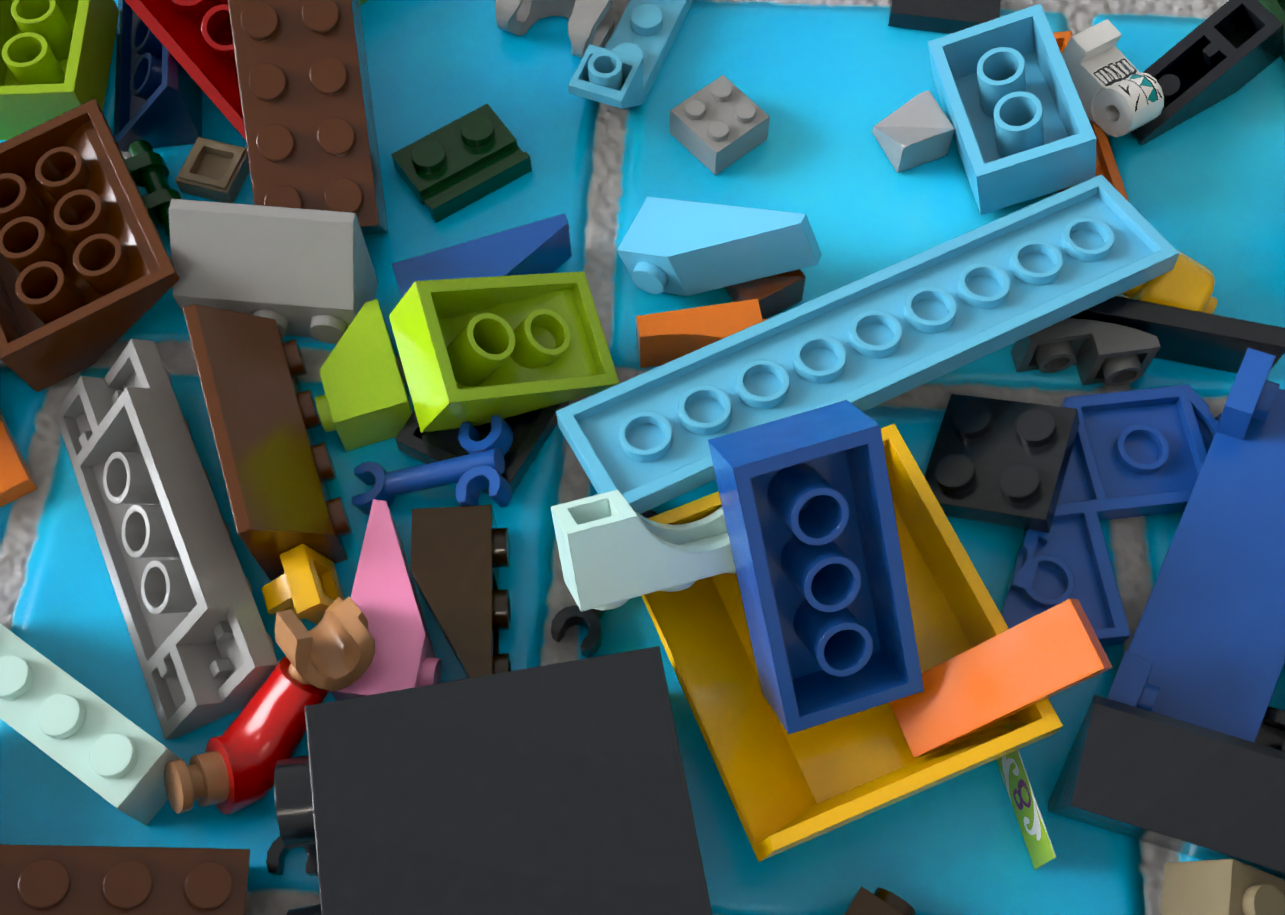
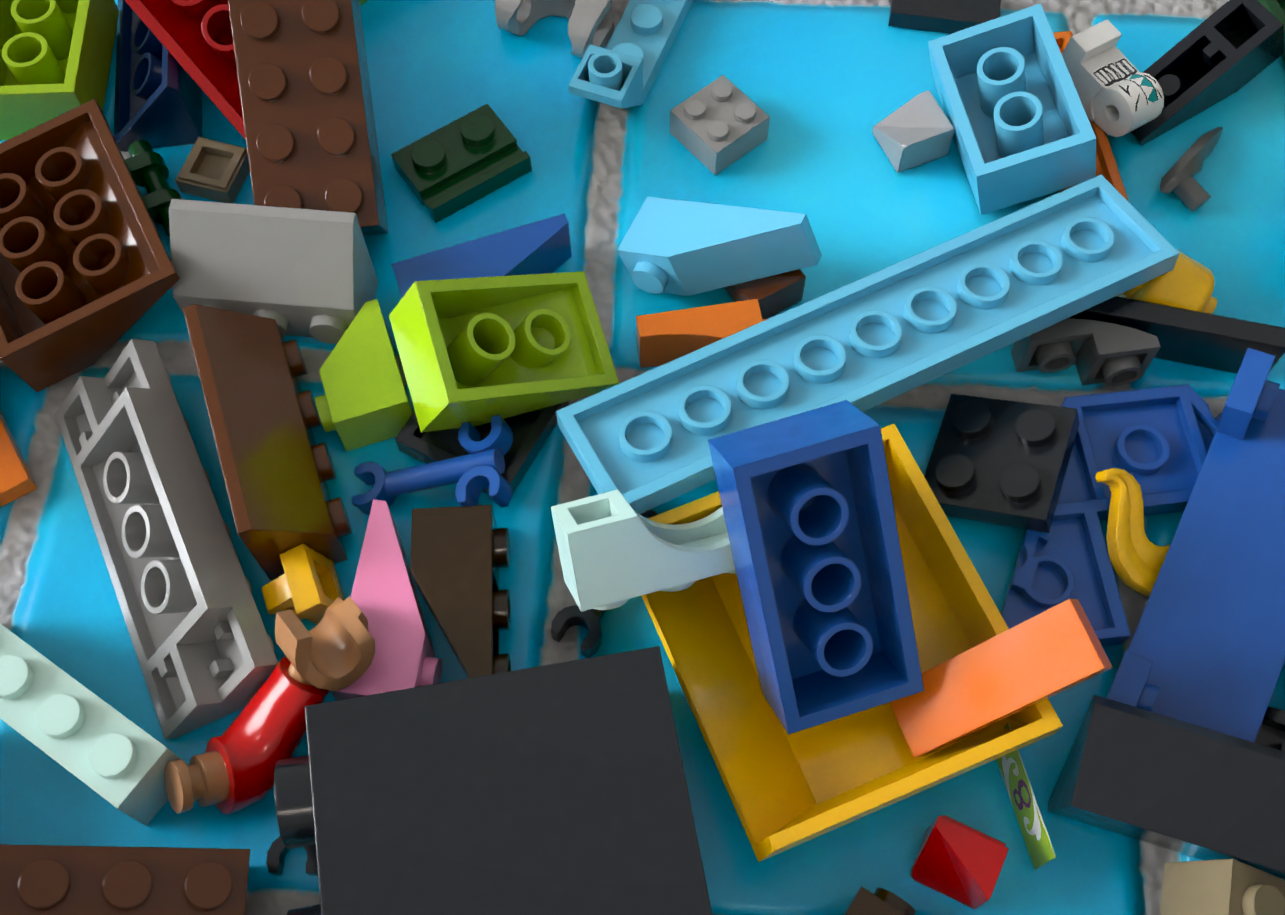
(959, 862): none -> red slope
(1130, 551): none -> yellow piece
(1180, 176): none -> dark grey bar

